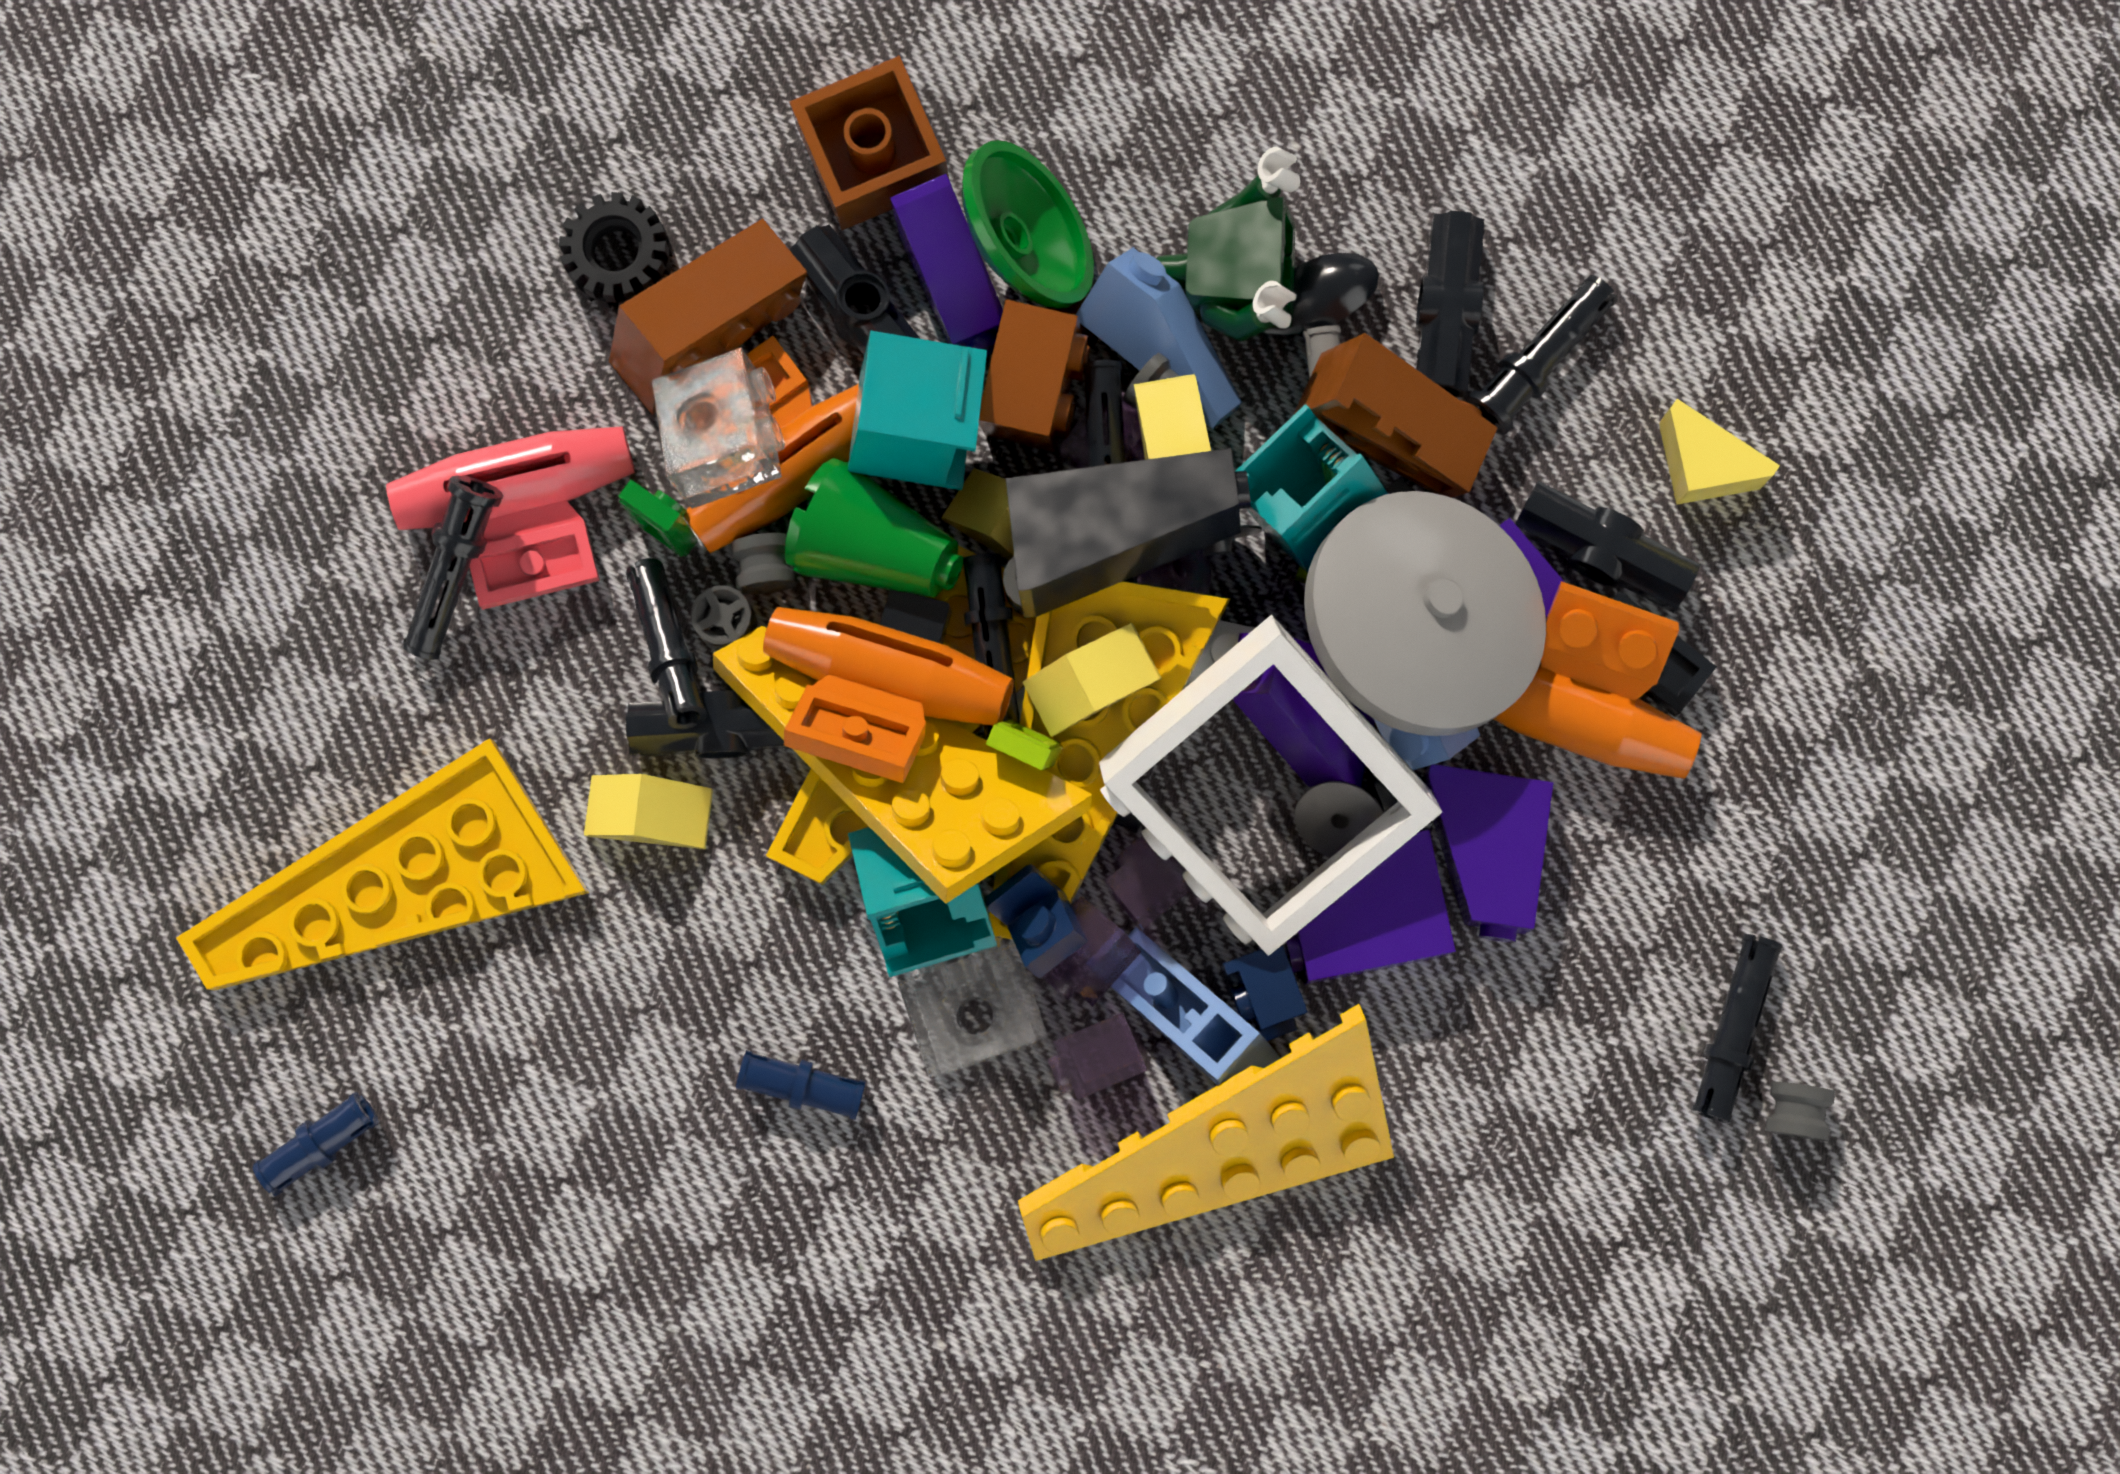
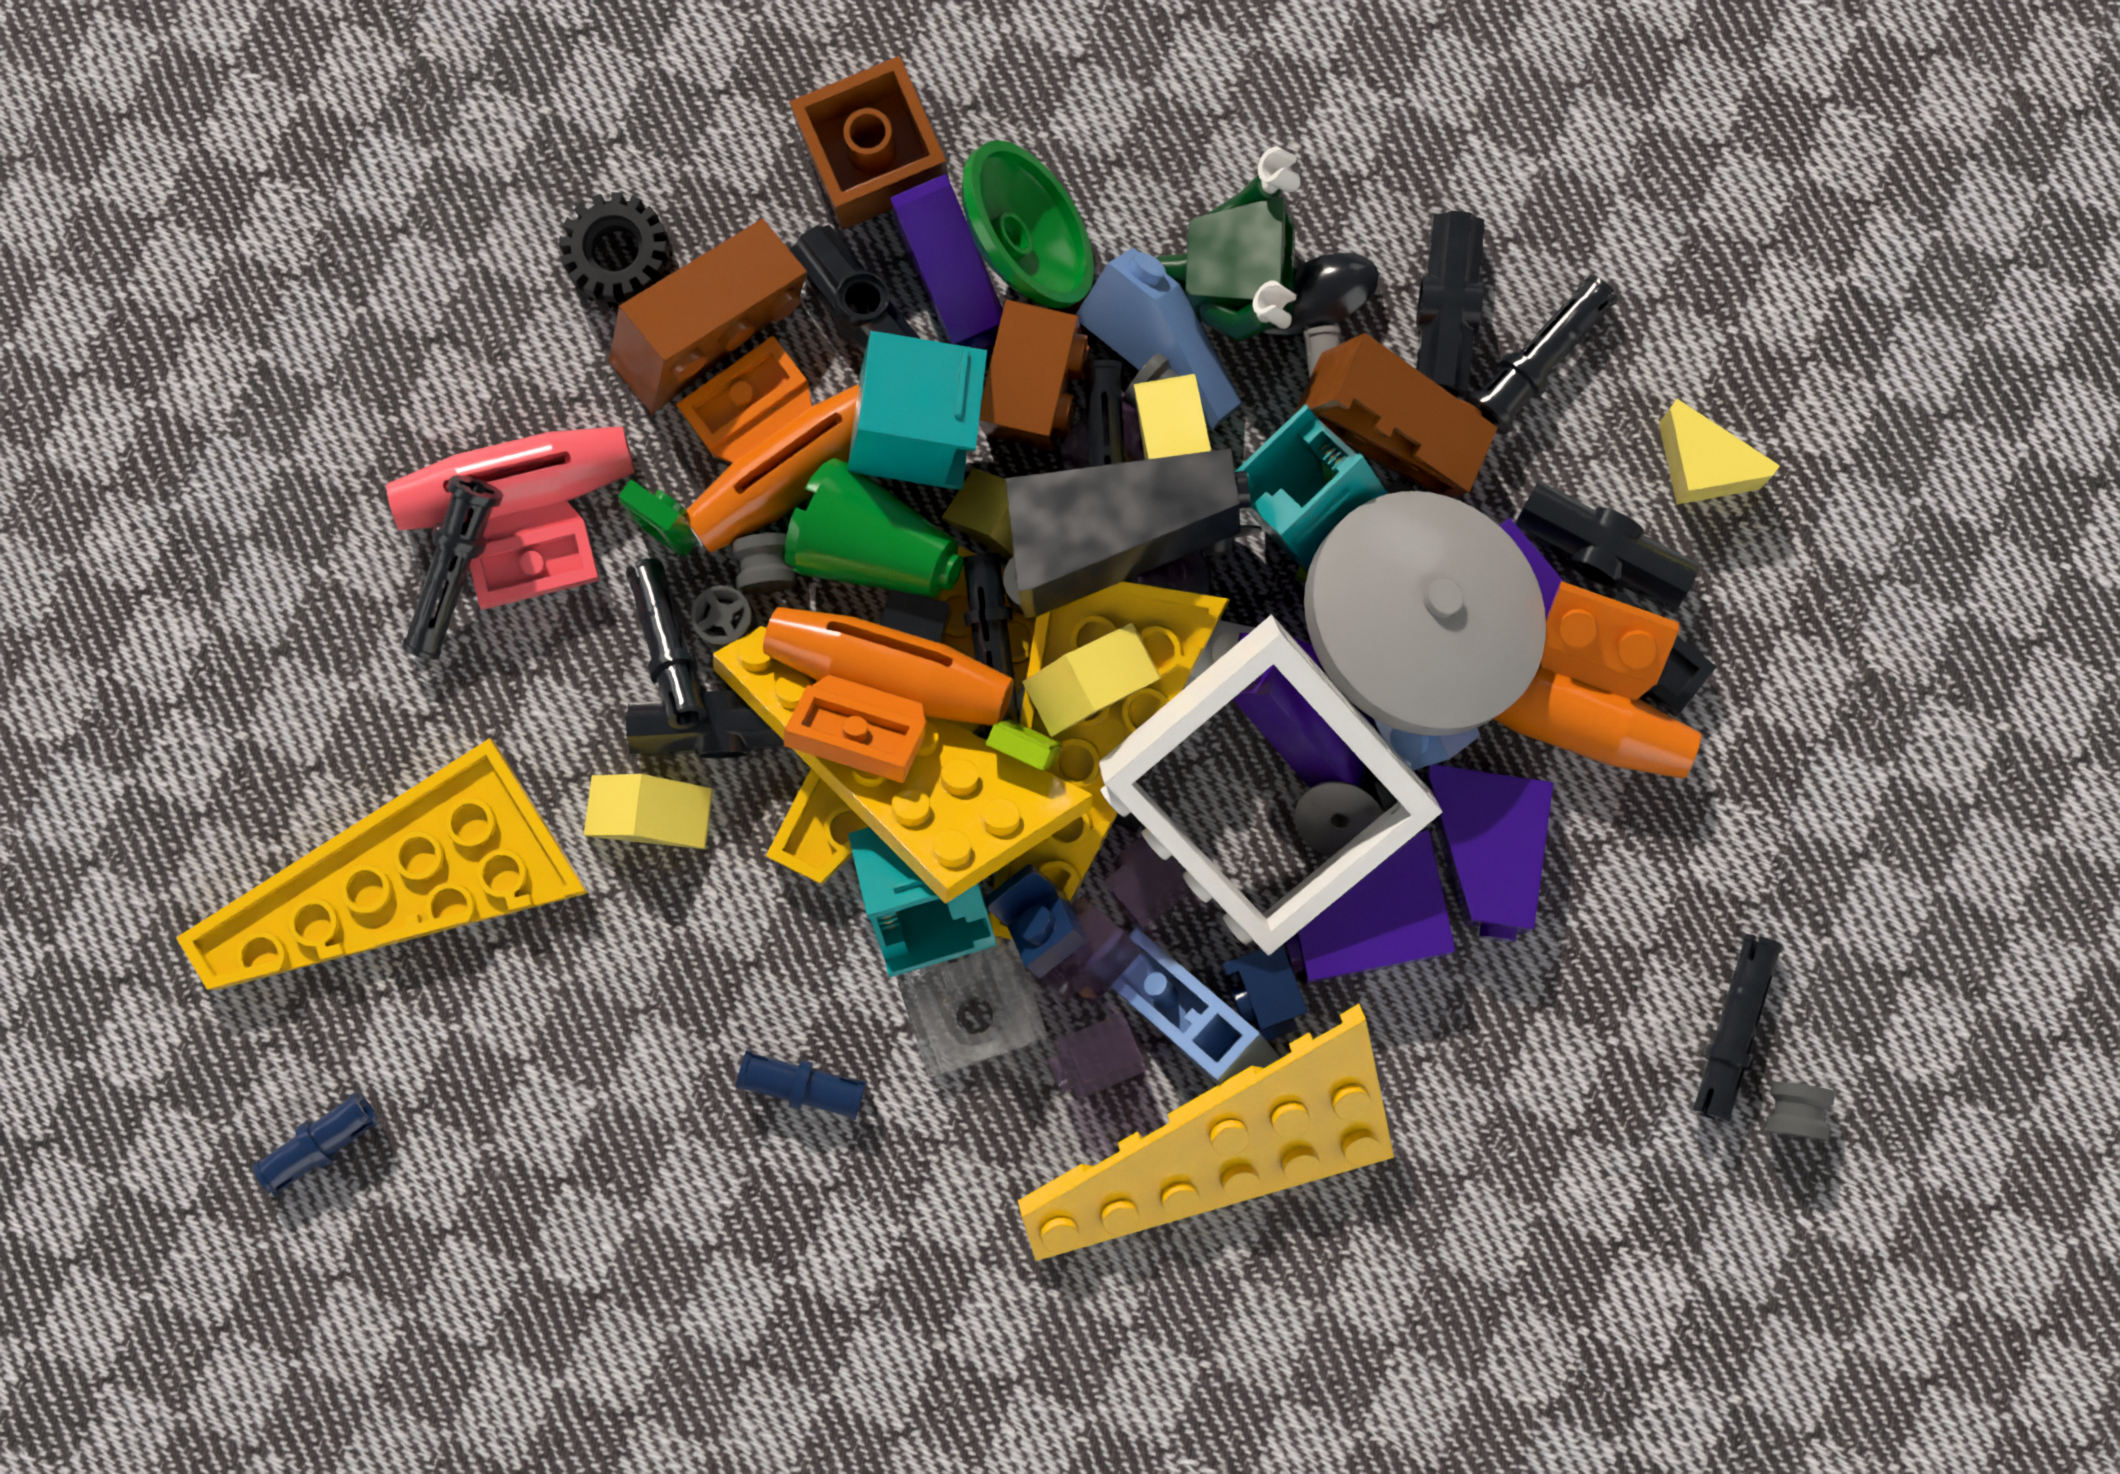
(718, 427): clear brick -> none

